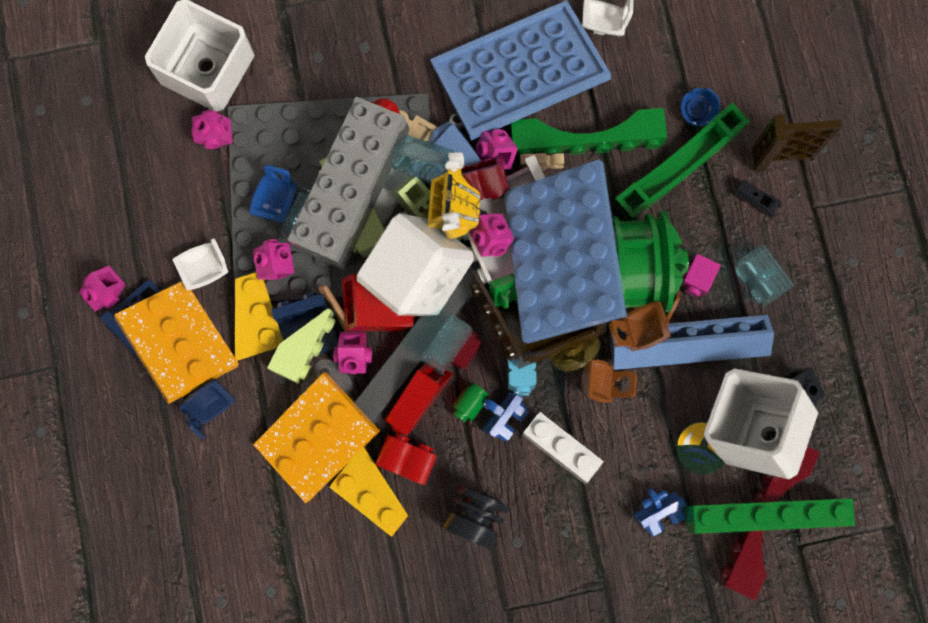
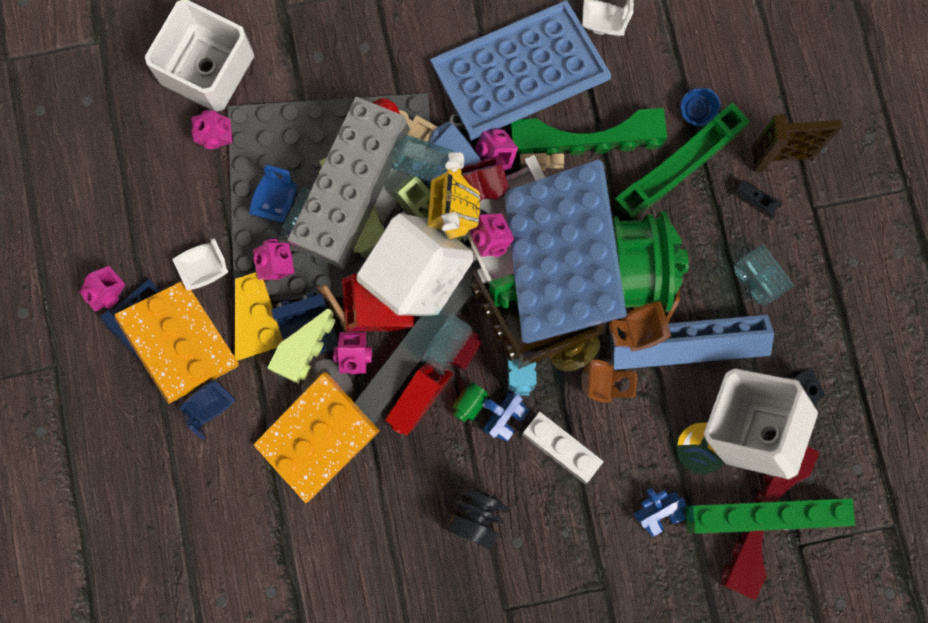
(369, 493): yellow wing -> none
(406, 459): red brick -> none
(700, 276): dark pink brick -> none

